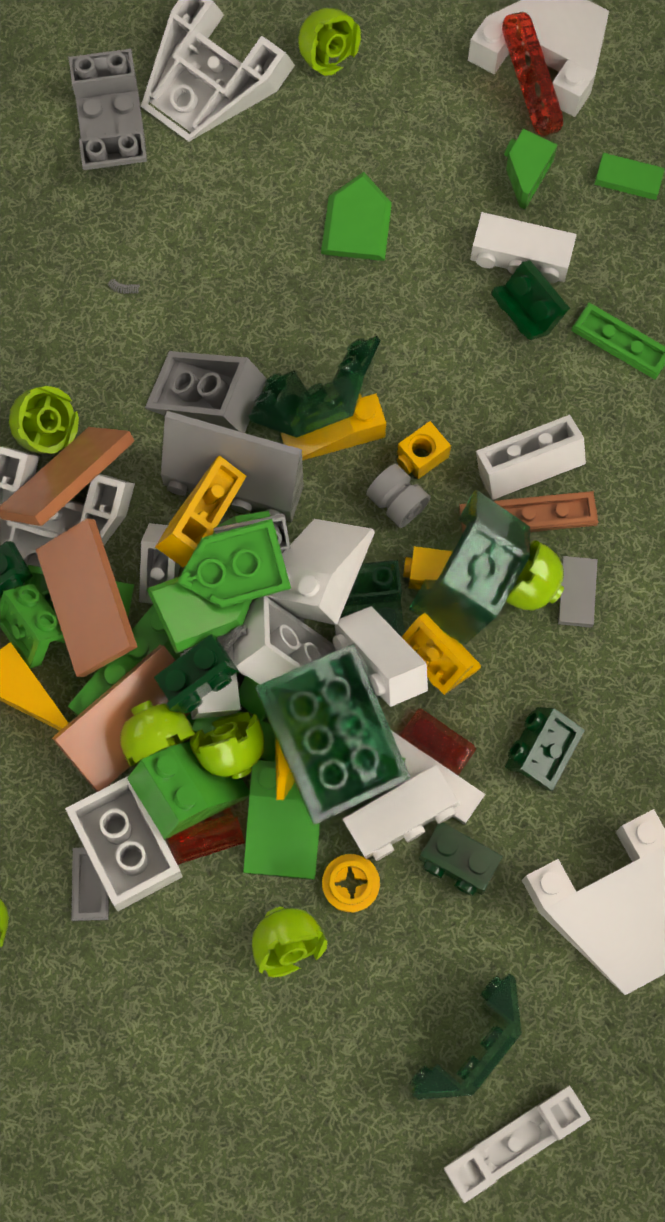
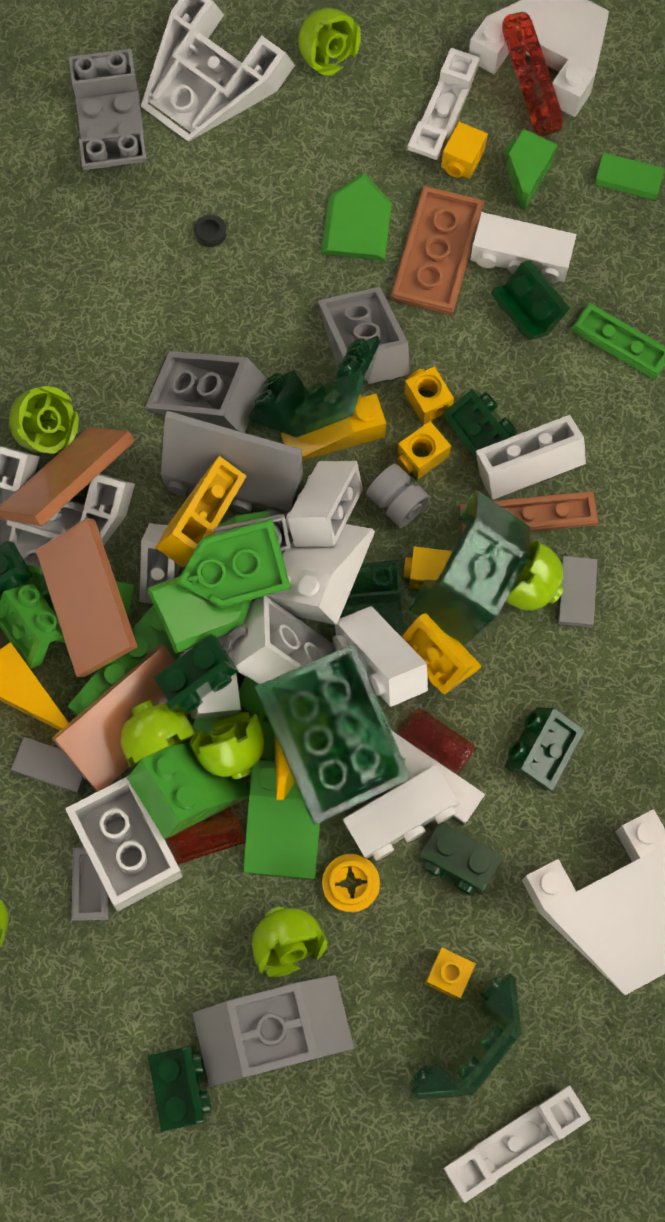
(47, 765): none -> light grey tile
(124, 287): light grey leg -> none
(178, 1088): none -> dark green bracket
(210, 230): none -> pearl dark grey tile
(272, 1030): none -> light grey slope
(324, 504): none -> white brick
(366, 316): none -> light grey slope
(428, 407): none -> yellow brick
(437, 250): none -> nougat tile
(445, 105): none -> white slope
(450, 974): none -> yellow brick
(463, 151): none -> yellow brick
(477, 422): none -> dark green bracket

